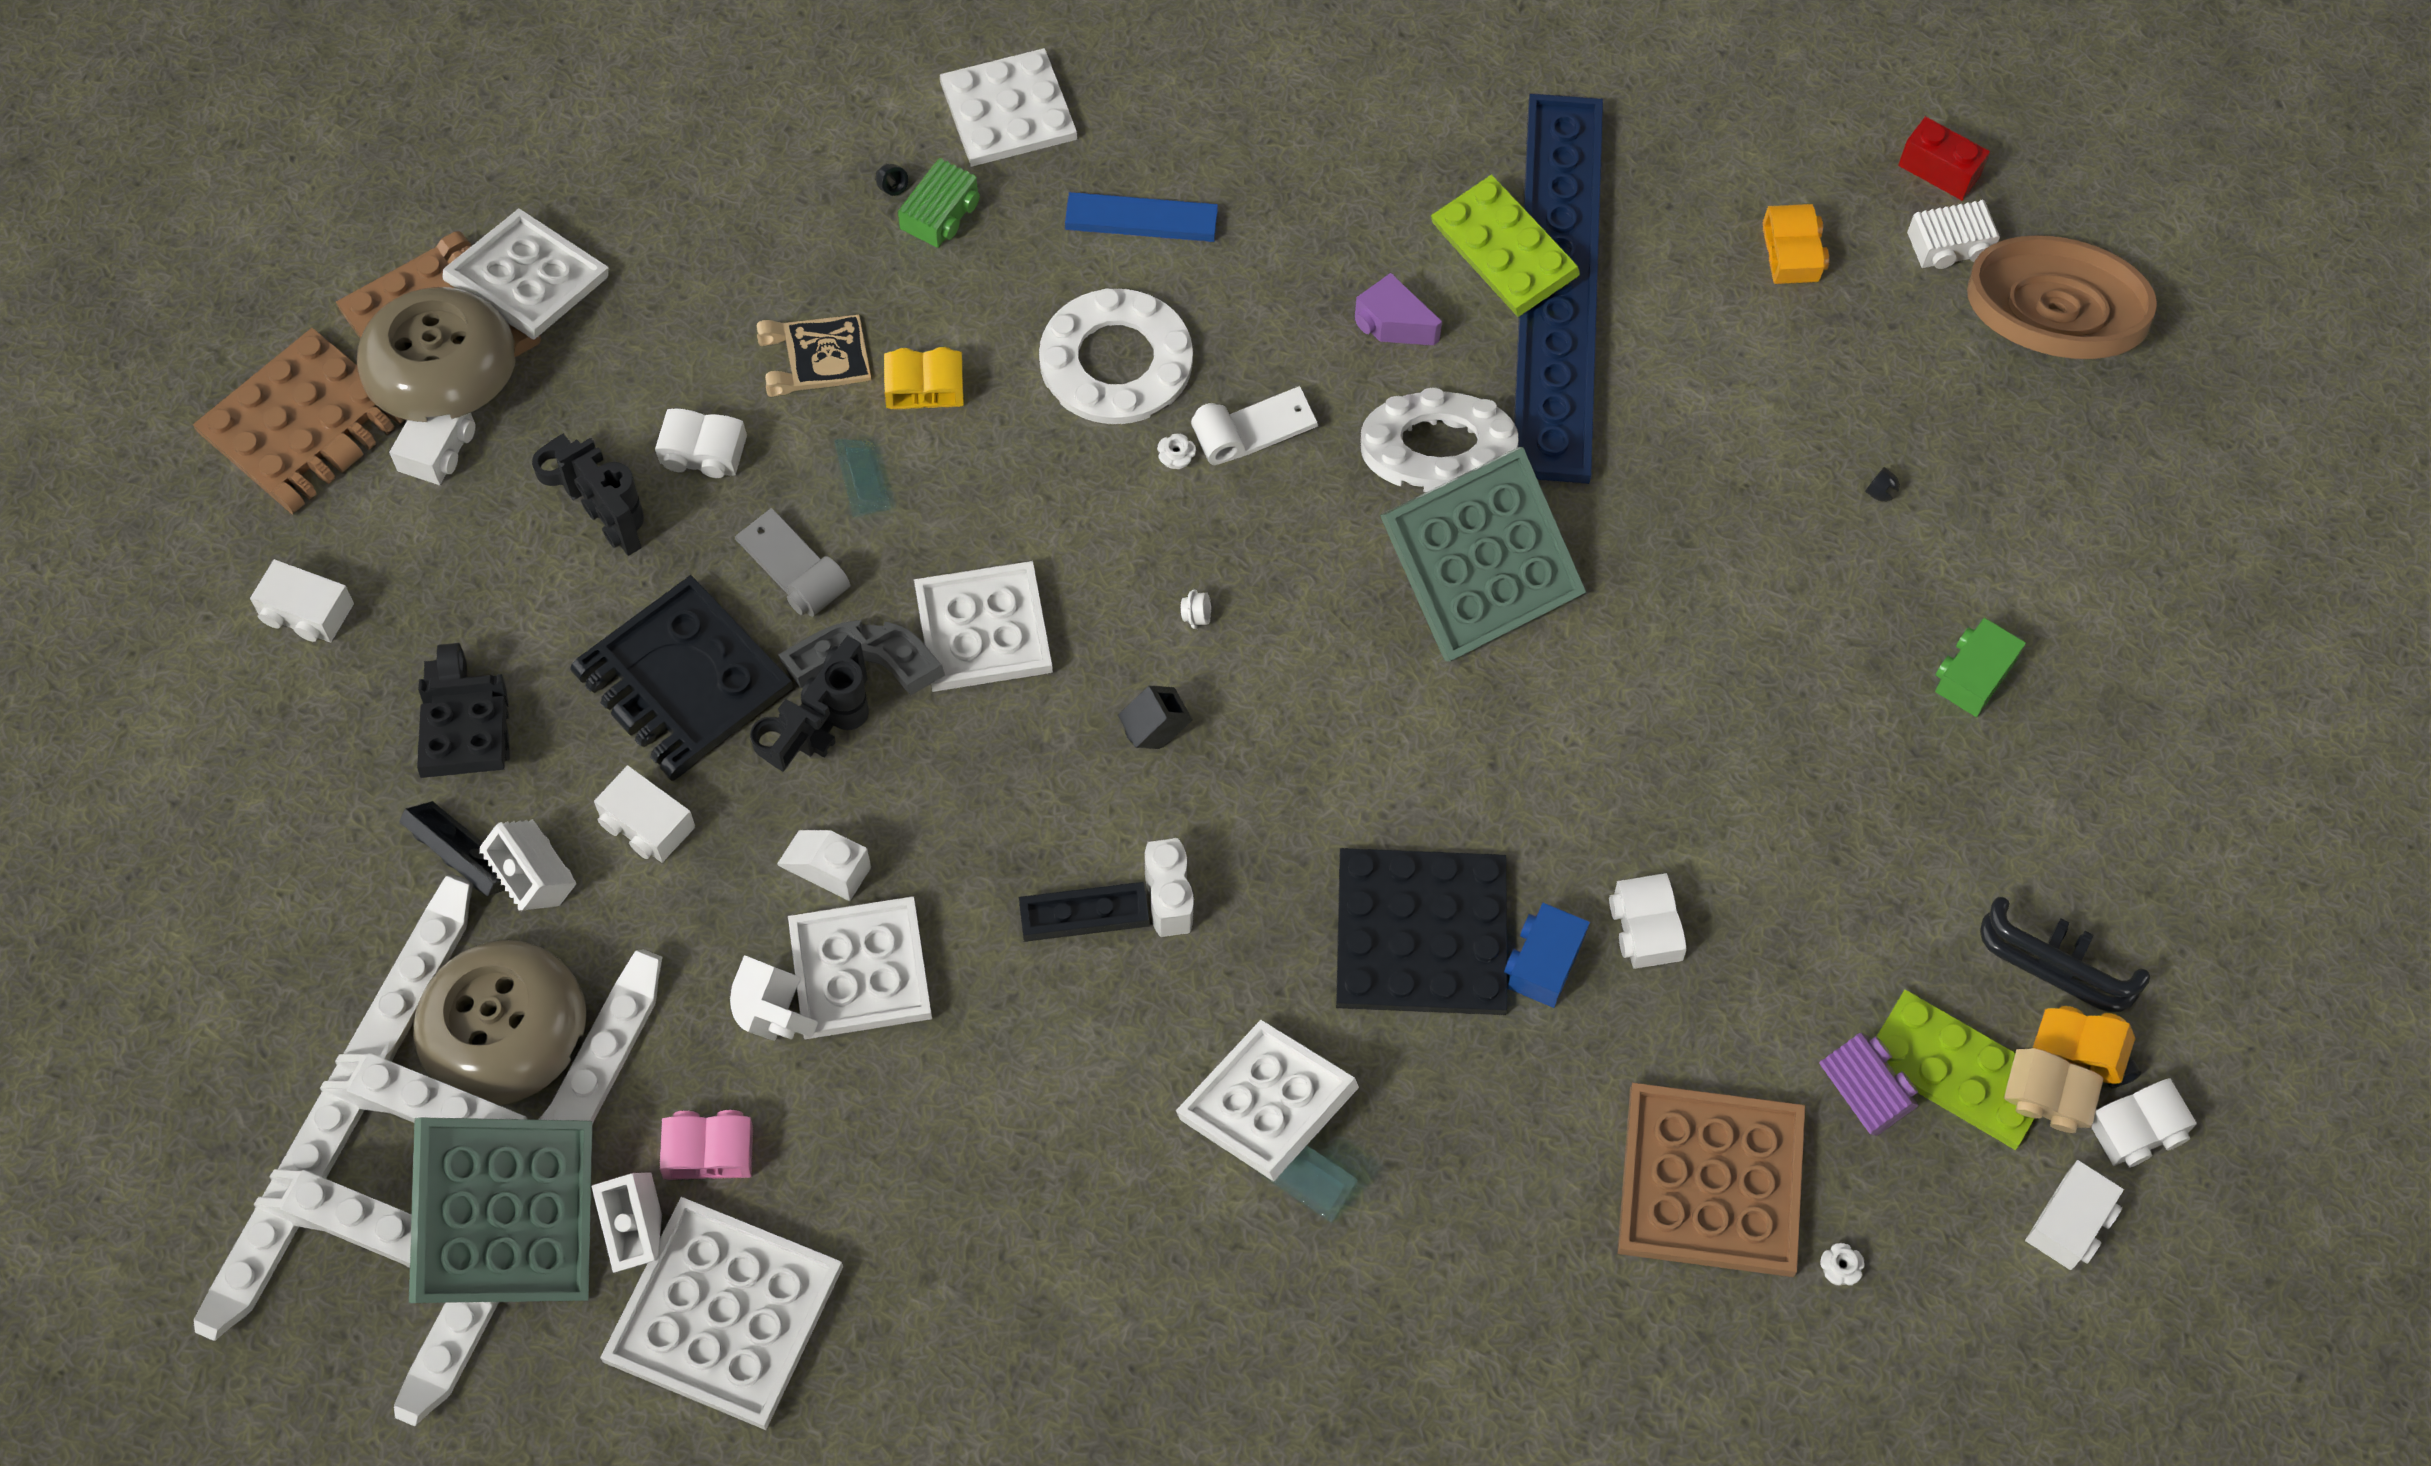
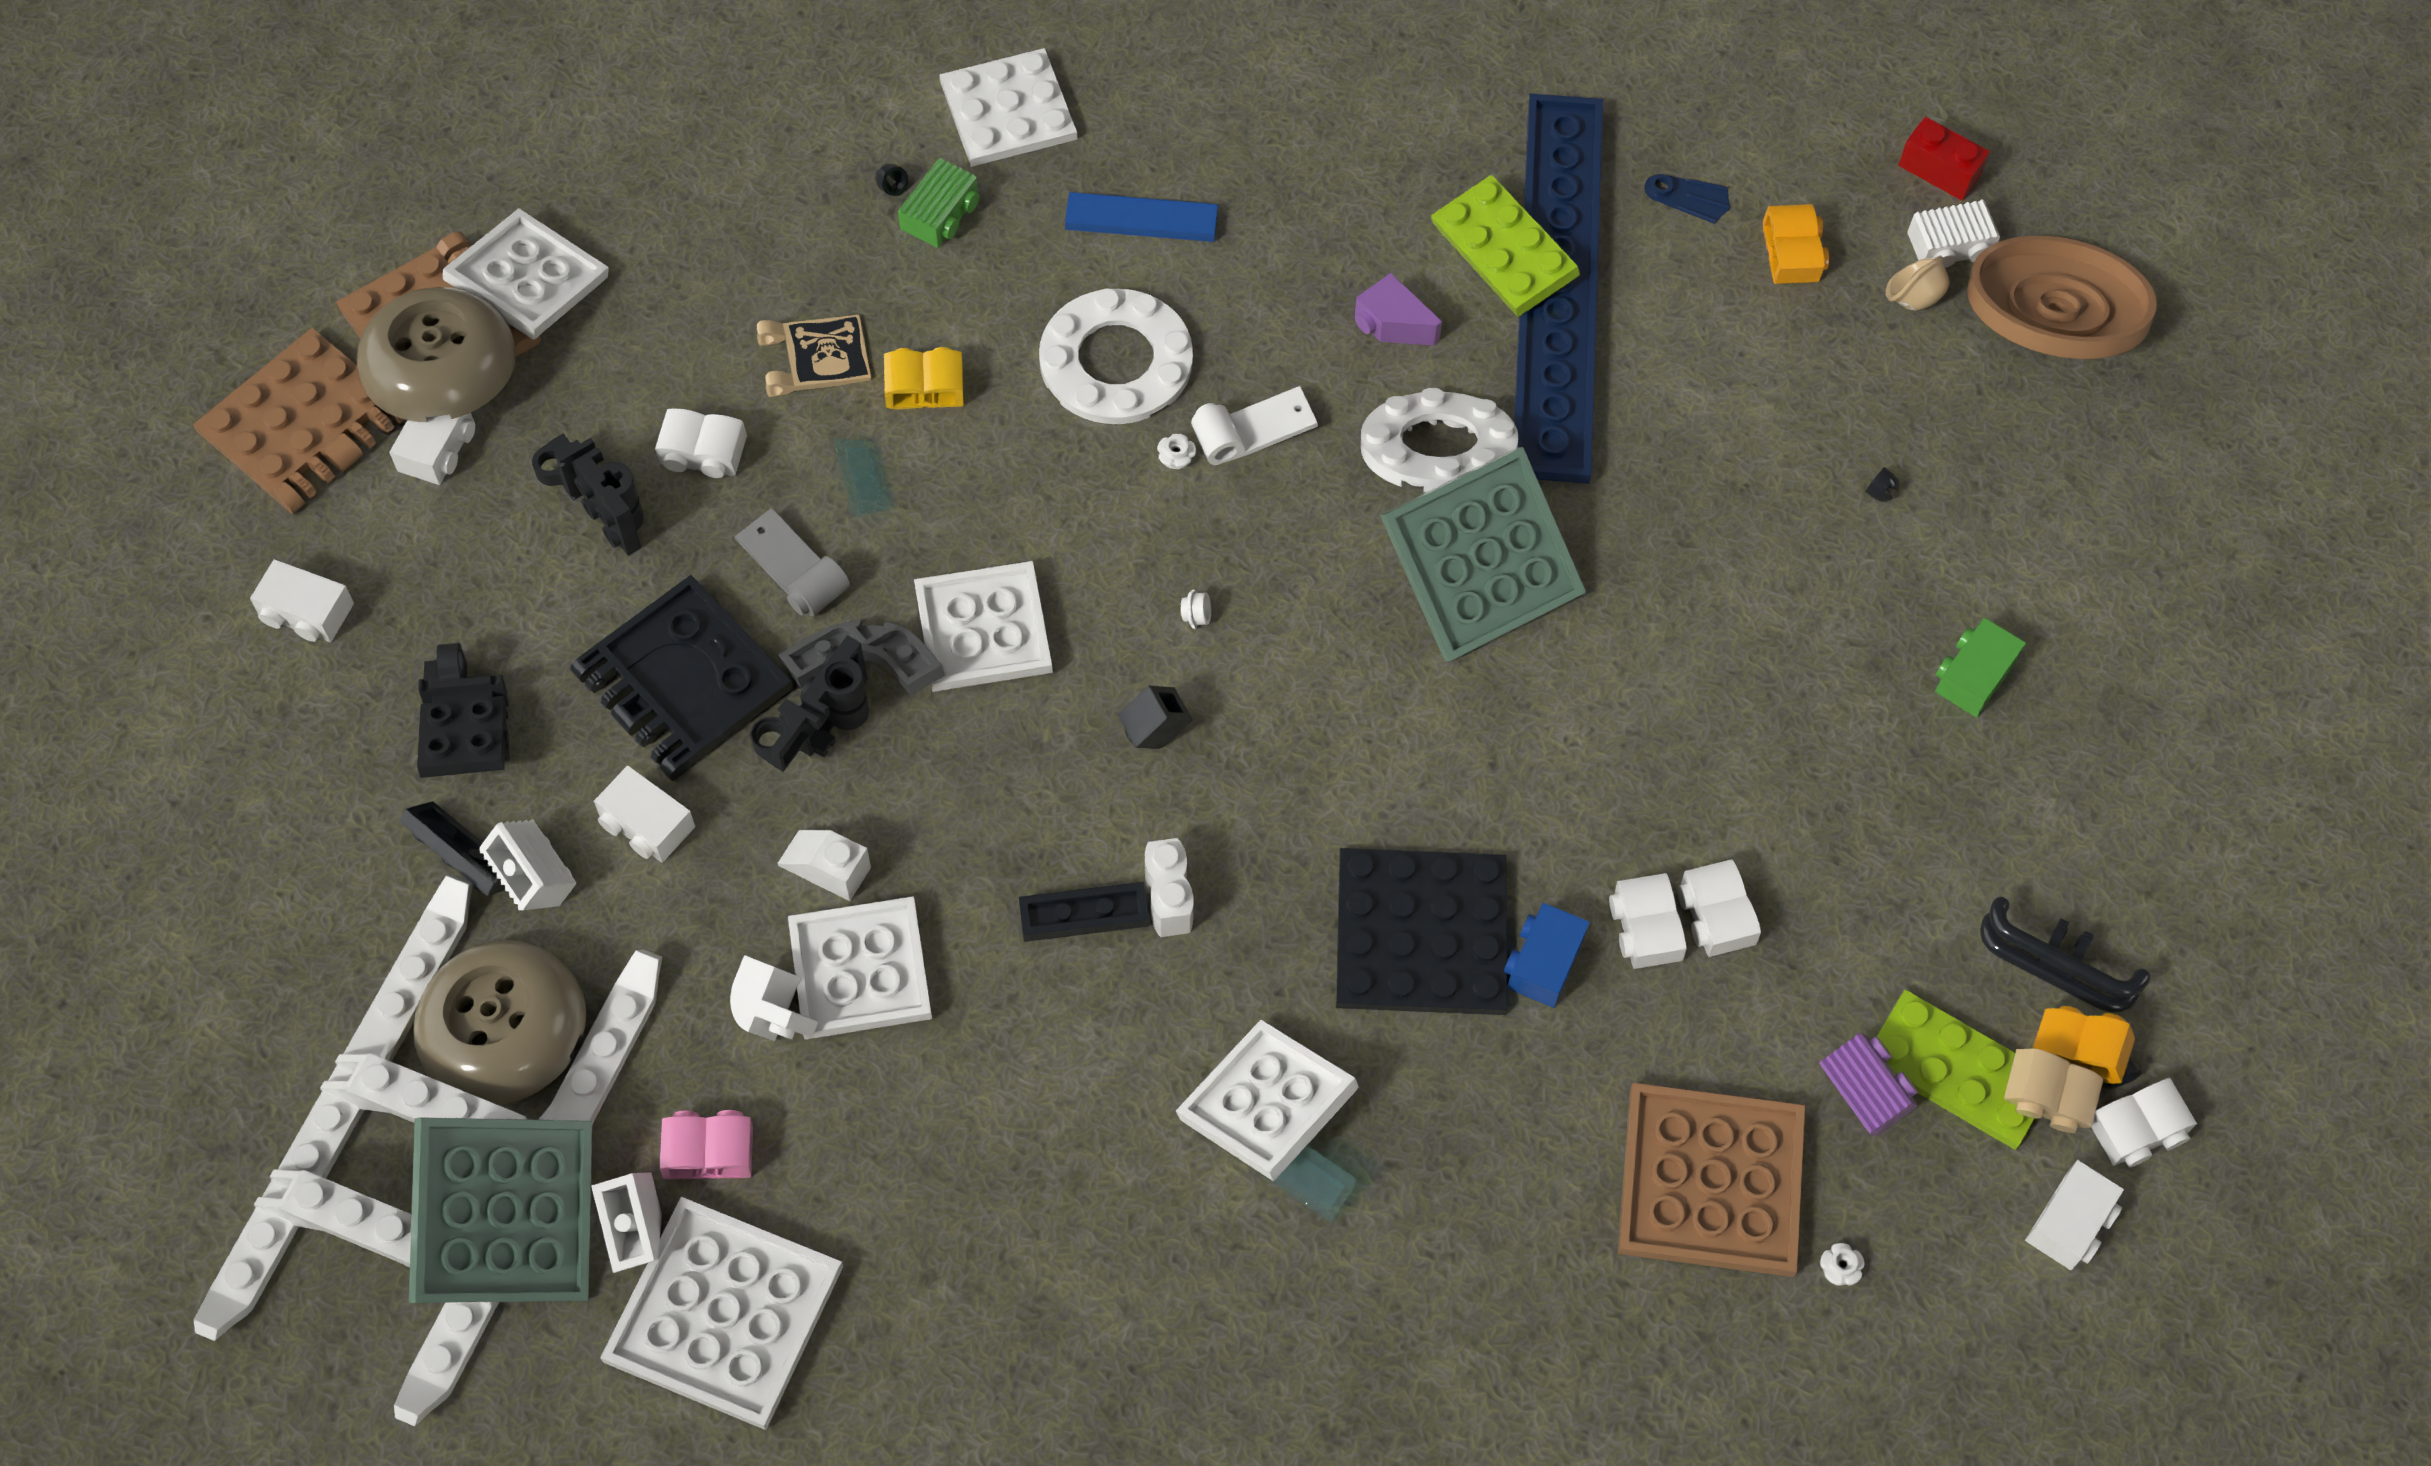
(1690, 196): none -> dark blue piece
(1719, 907): none -> white brick
(1919, 284): none -> tan helmet

